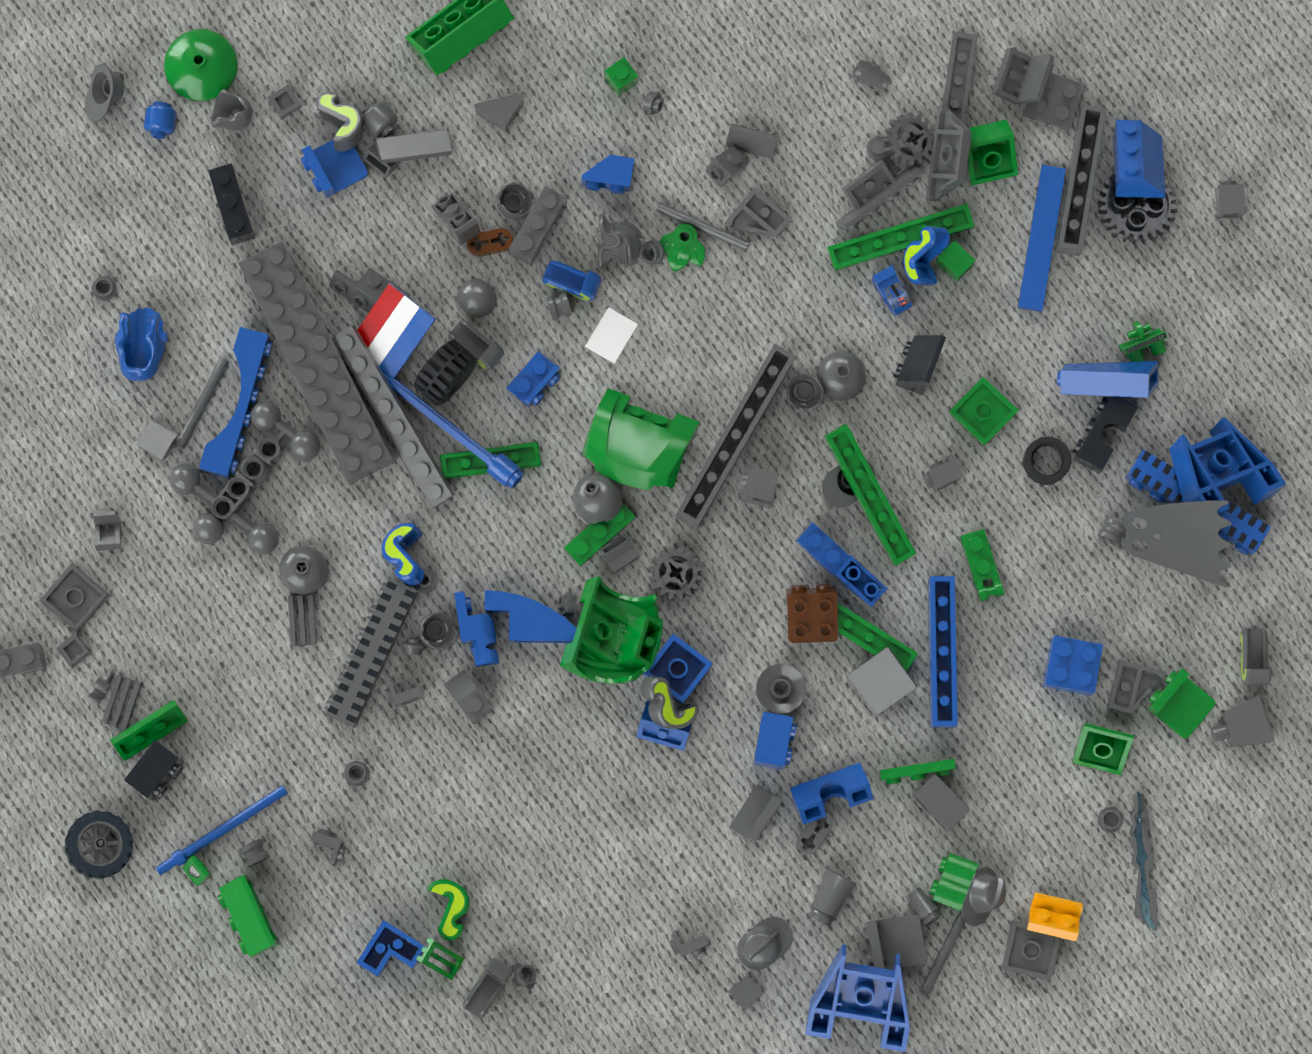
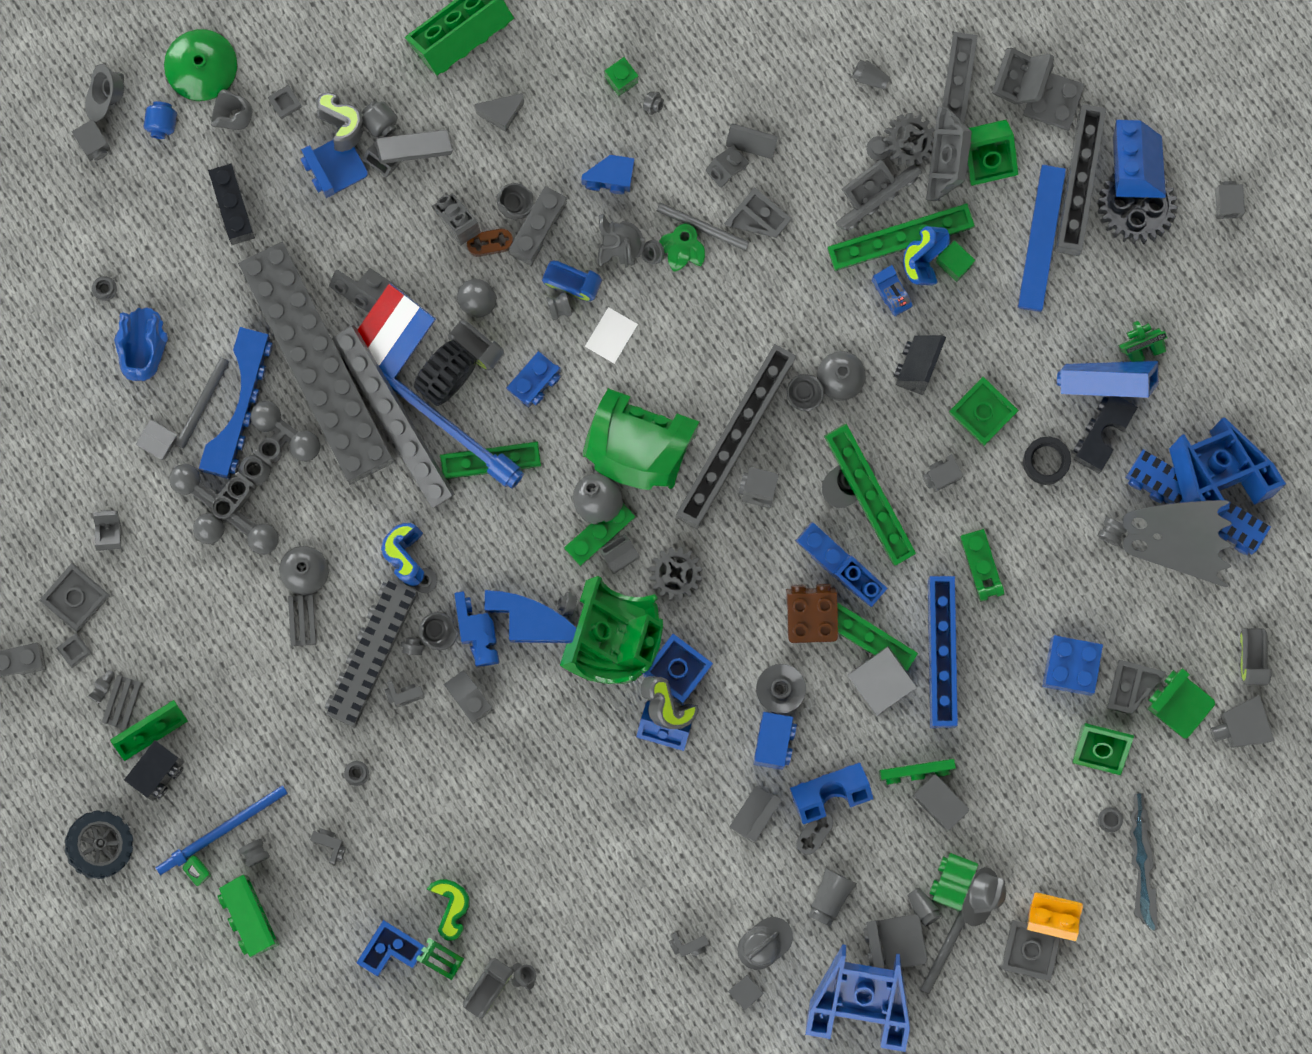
(91, 141): none -> dark grey brick

